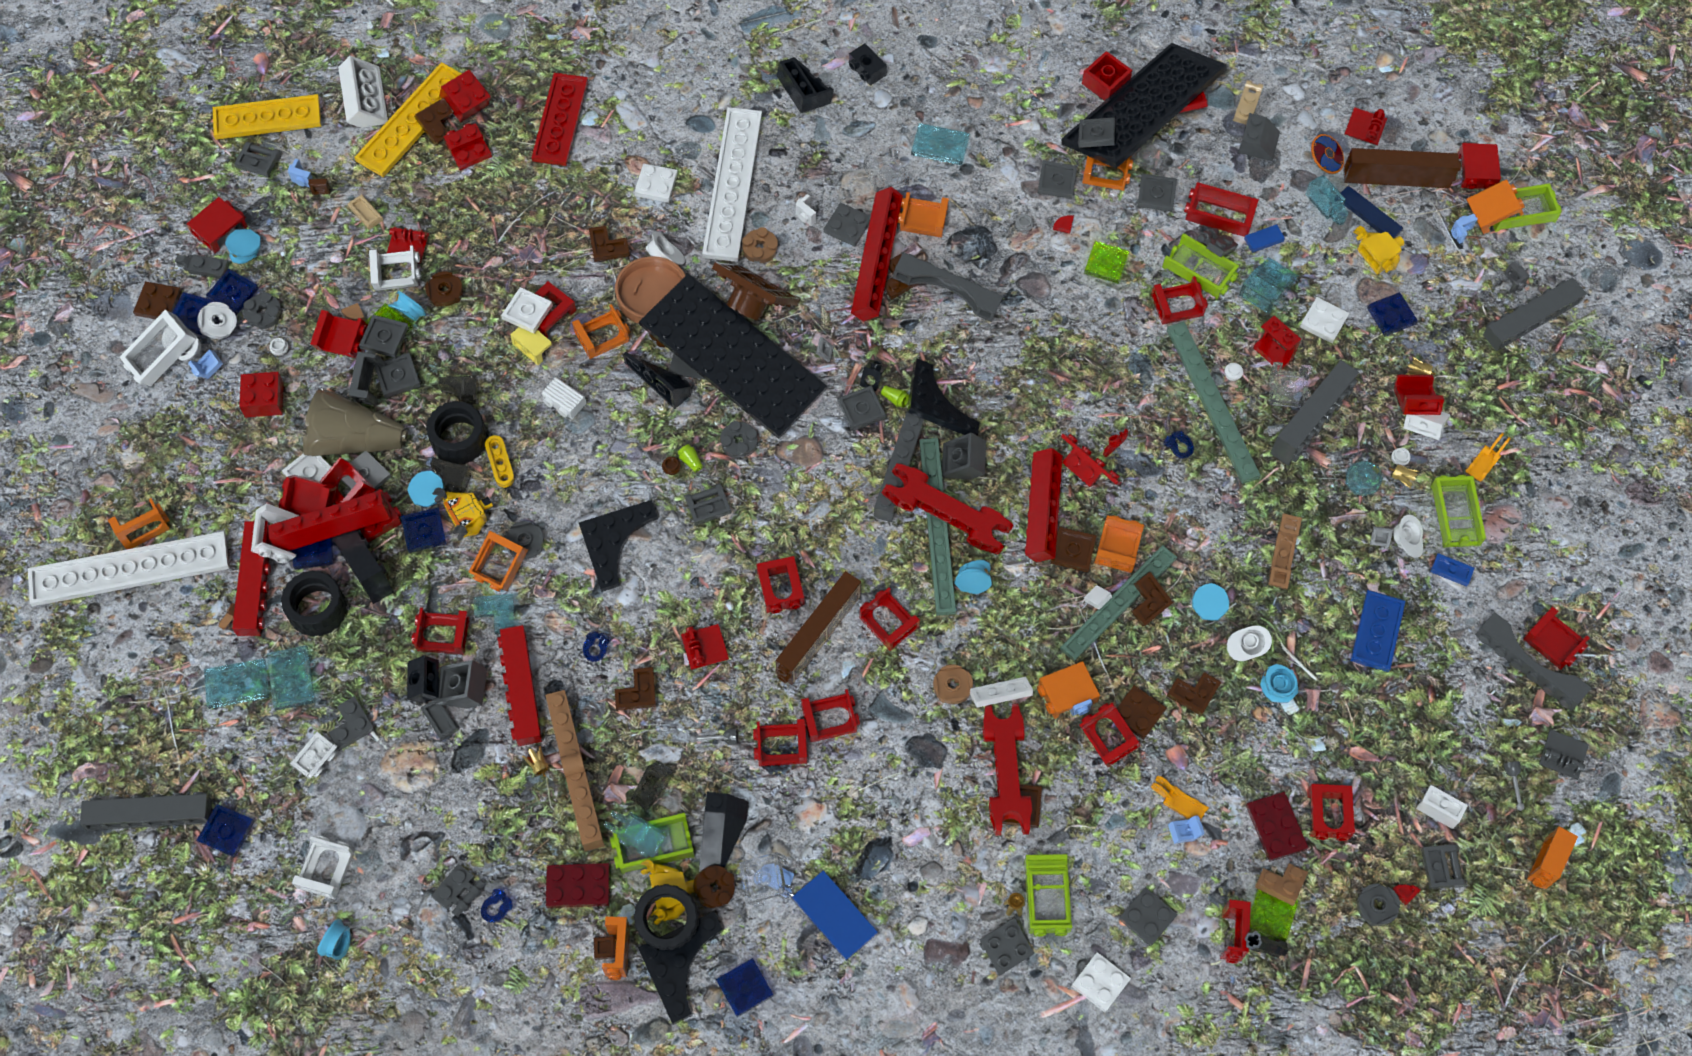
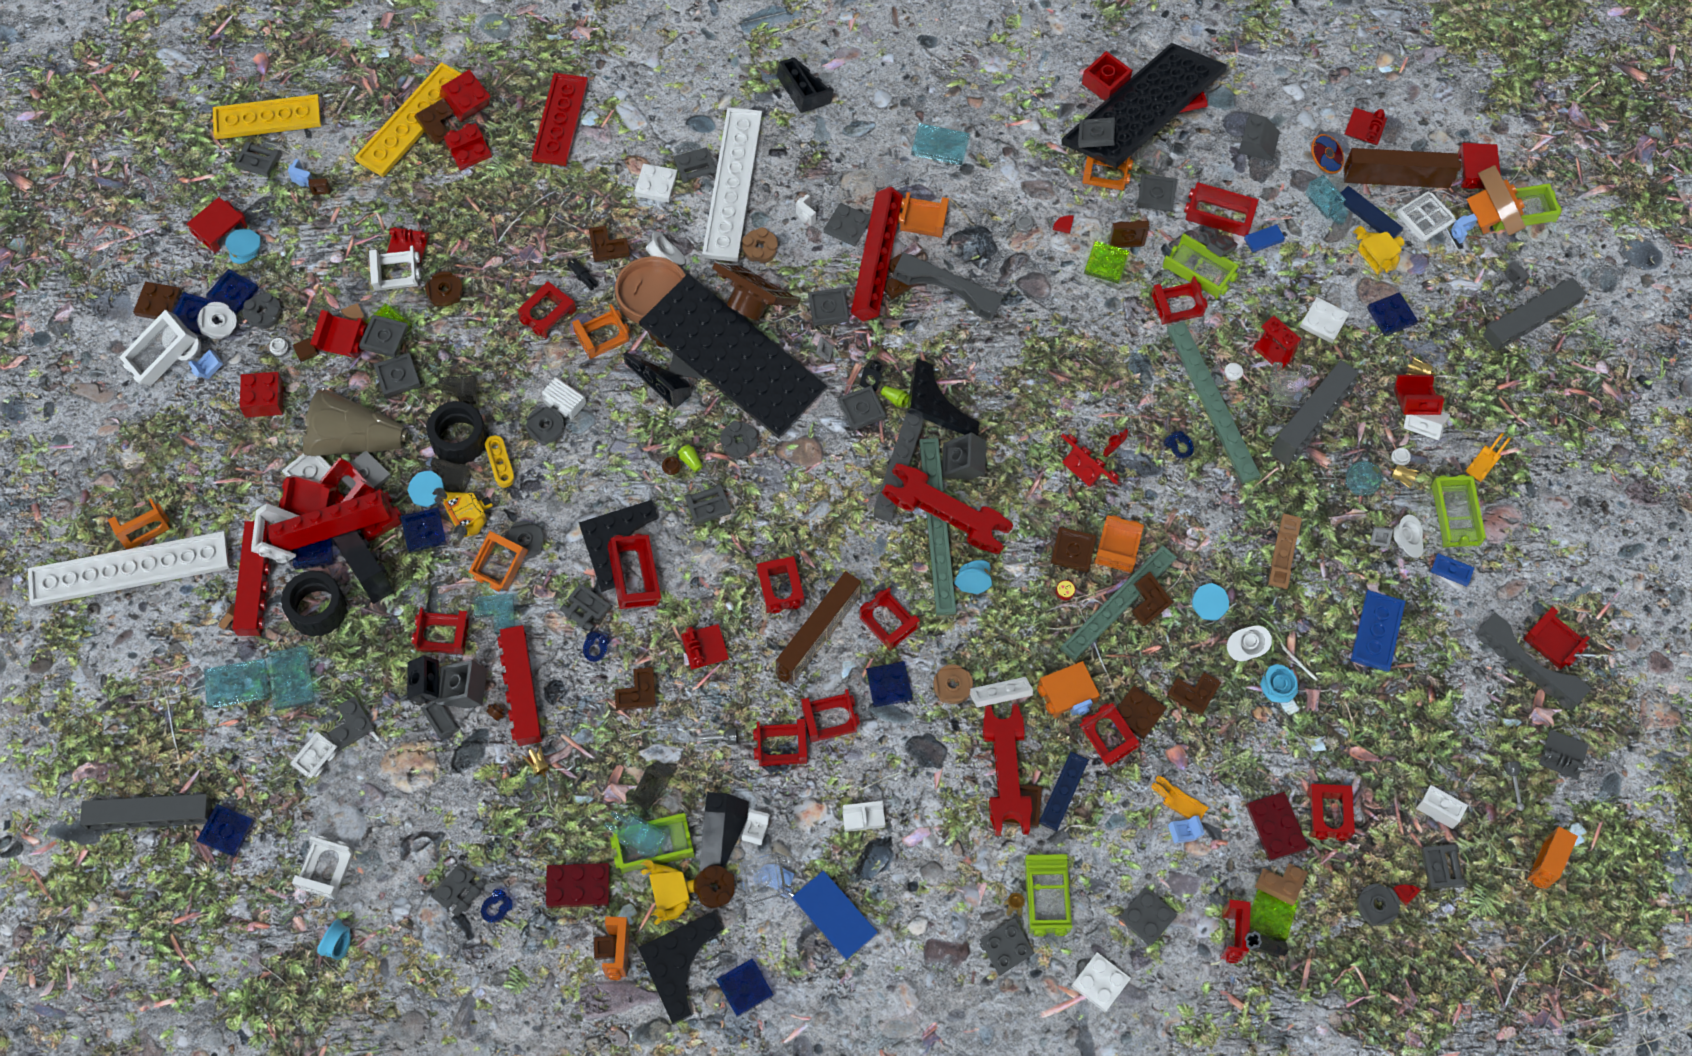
(203, 265): dark grey hinge -> none
(304, 350): none -> reddish brown tile
(362, 93): white slope -> none
(362, 377): dark grey panel -> none
(365, 212): tan tile -> none
(407, 306): medium azure hat -> none
(495, 711): none -> reddish brown plate
(527, 310): white plate -> none
(530, 344): light yellow panel -> none
(548, 434): none -> dark grey plate
(574, 771): medium nougat hinge -> none
(582, 274): none -> black pin
(589, 603): none -> dark grey plate
(640, 544): none -> red piece
(648, 899): black tyre -> none
(692, 161): none -> dark grey plate
(756, 827): none -> white bracket
(828, 307): none -> dark grey plate
(863, 816): none -> white panel
(867, 64): black brick -> none
(889, 684): none -> clear blue plate
(1043, 505): red brick -> none
(1057, 179): dark grey plate -> none
(1063, 791): none -> dark blue tile
(1065, 590): none -> tile
(1098, 597): white tile -> none
(1129, 234): none -> reddish brown plate
(1248, 102): tan plate -> none
(1267, 285): clear light blue slope -> none
(1426, 216): none -> clear piece
(1502, 200): none -> medium nougat slope

